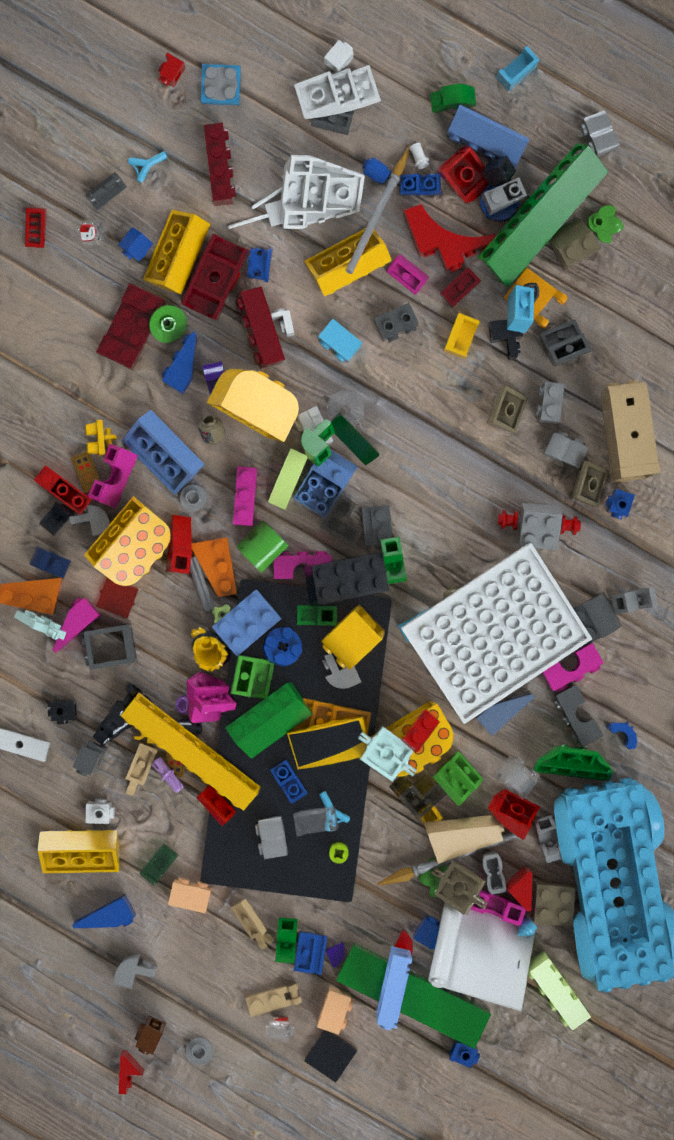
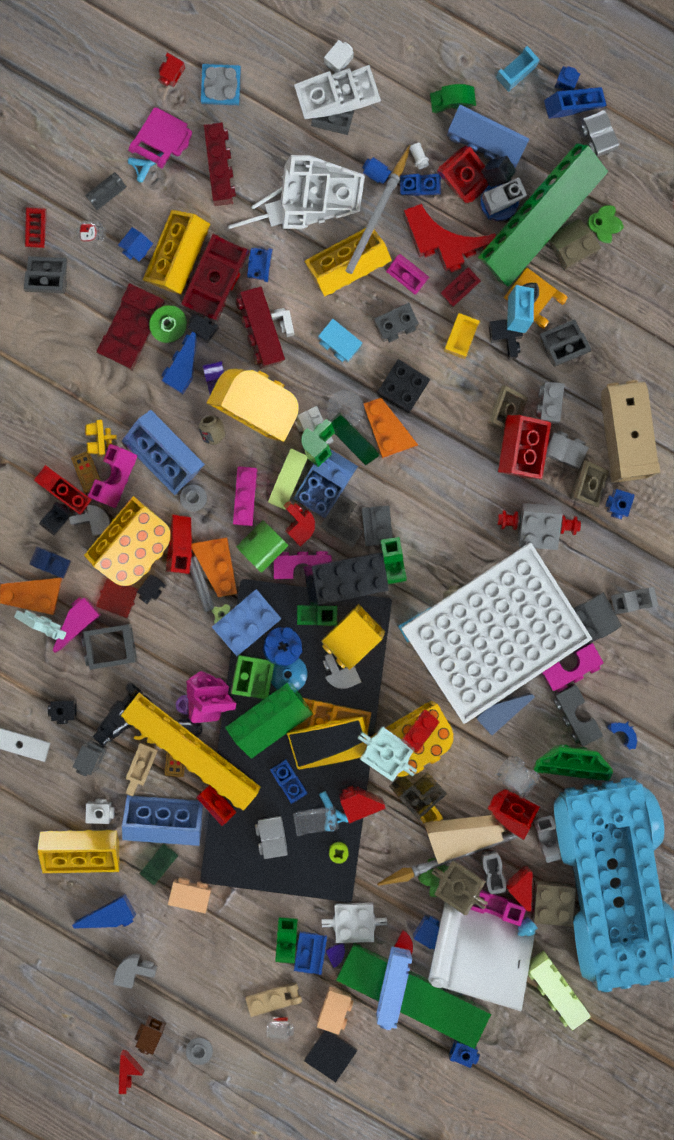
(46, 275): none -> dark grey brick
(151, 589): none -> black brick
(162, 820): none -> medium blue slope
(163, 134): none -> dark pink piece
(167, 775): lavender axle -> none
(202, 327): none -> black brick
(209, 650): yellow hair -> none
(251, 923): tan plate -> none
(298, 677): none -> dark azure dish
(303, 526): none -> red brick
(354, 922): none -> white plate
(360, 803): none -> red slope
(387, 429): none -> orange wing
(403, 385): none -> black brick
(458, 778): bright green brick -> none
(524, 447): none -> red brick
(568, 77): none -> blue brick
(574, 102): none -> blue slope

